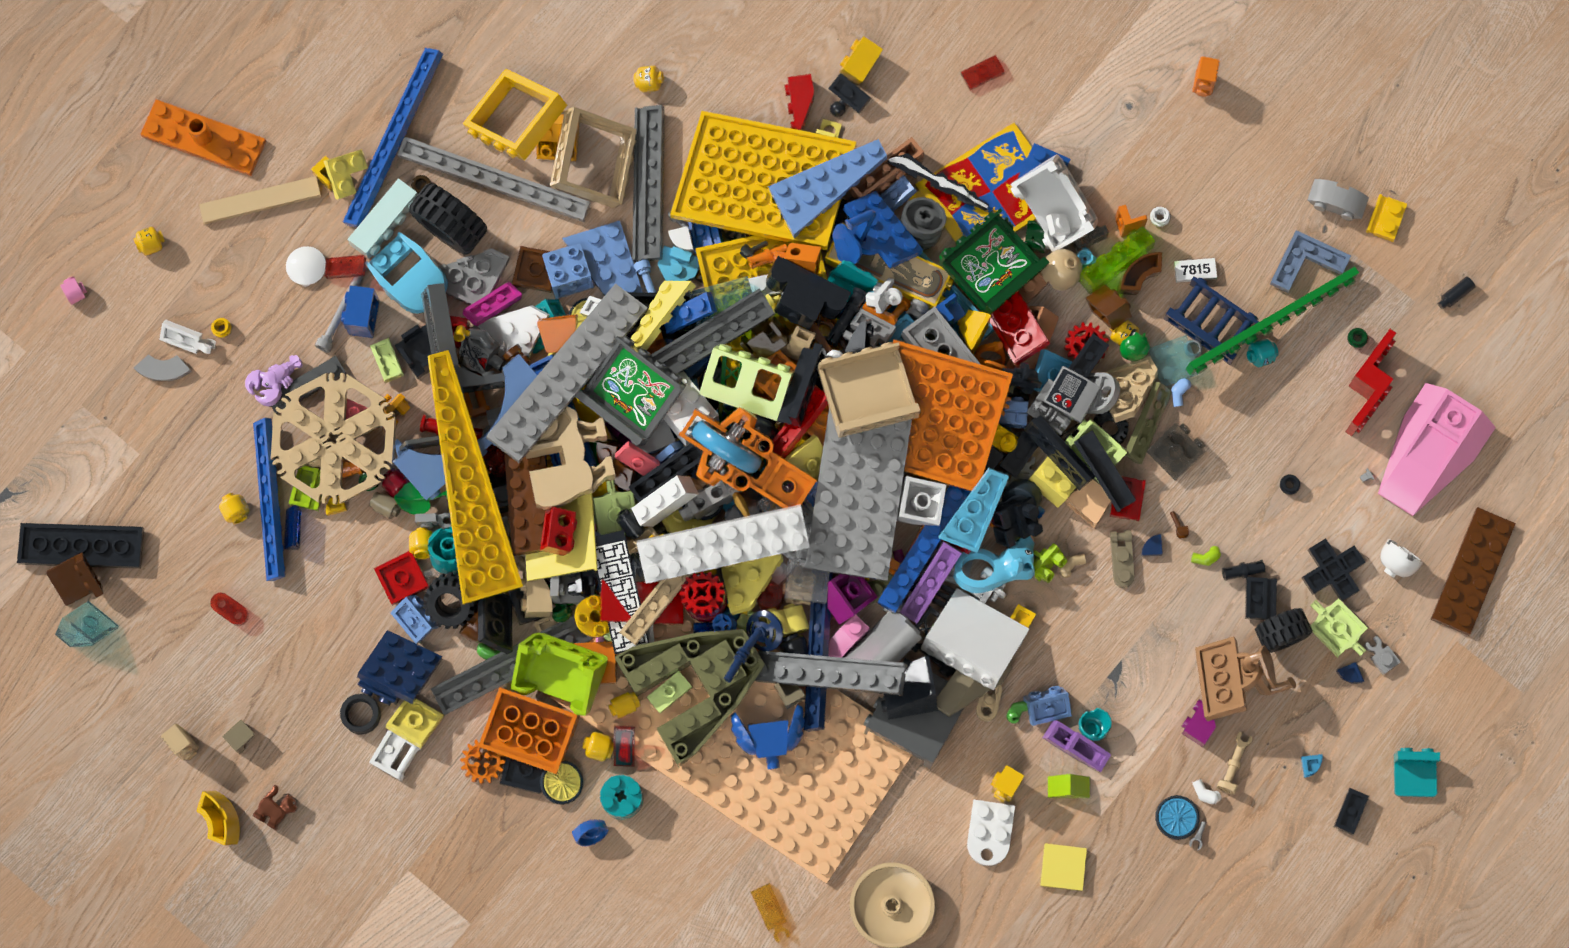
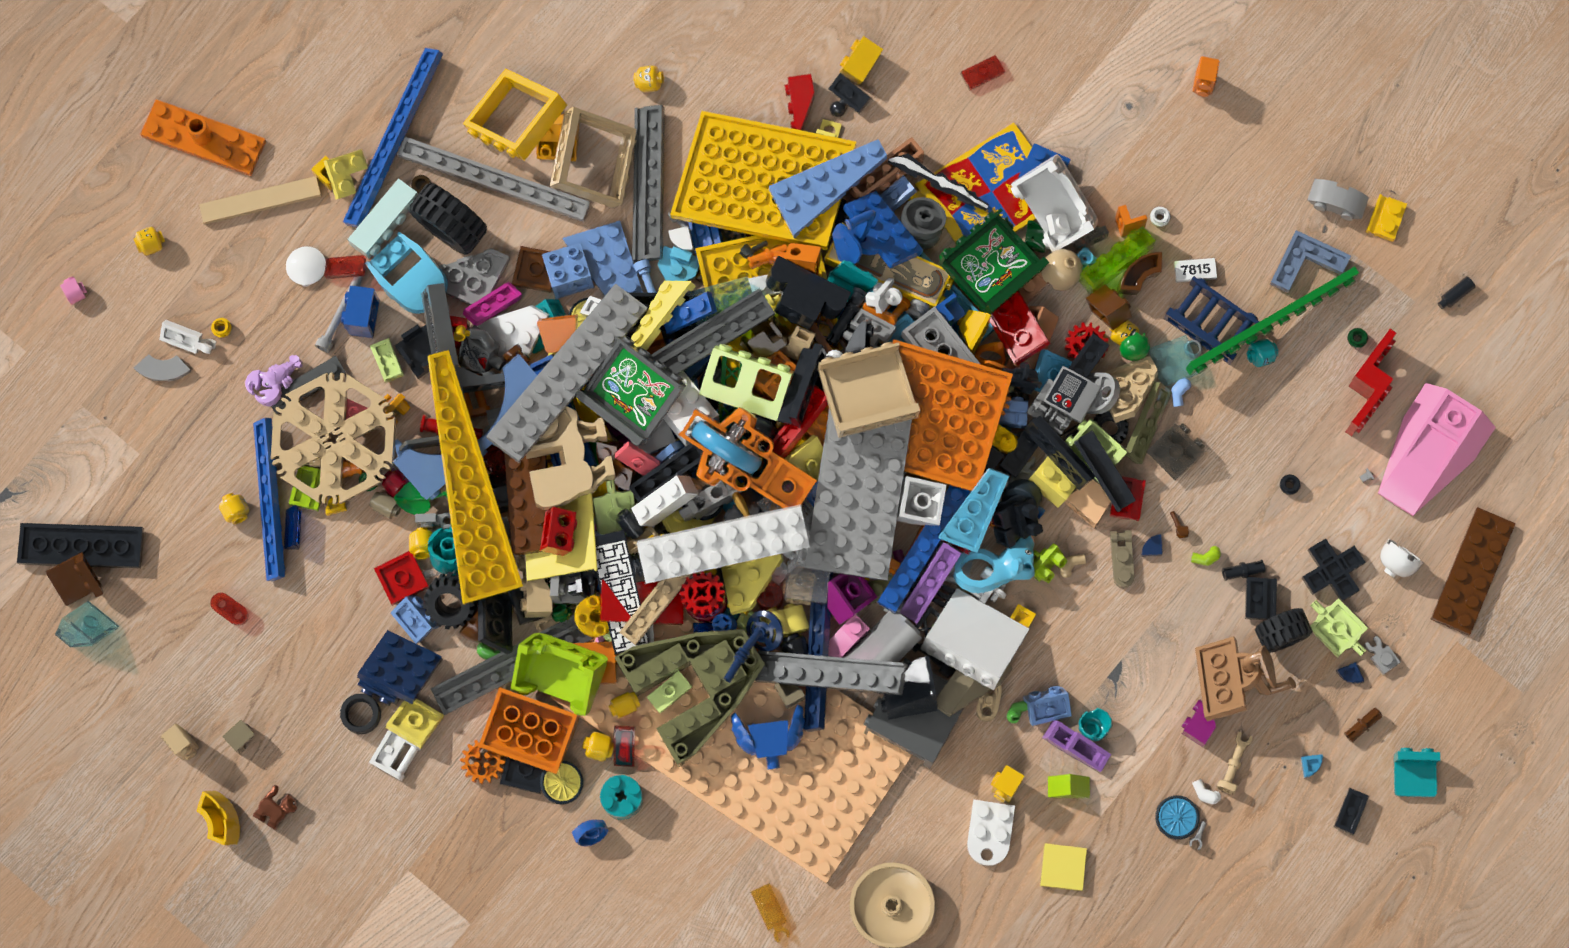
(1363, 725): none -> reddish brown axle

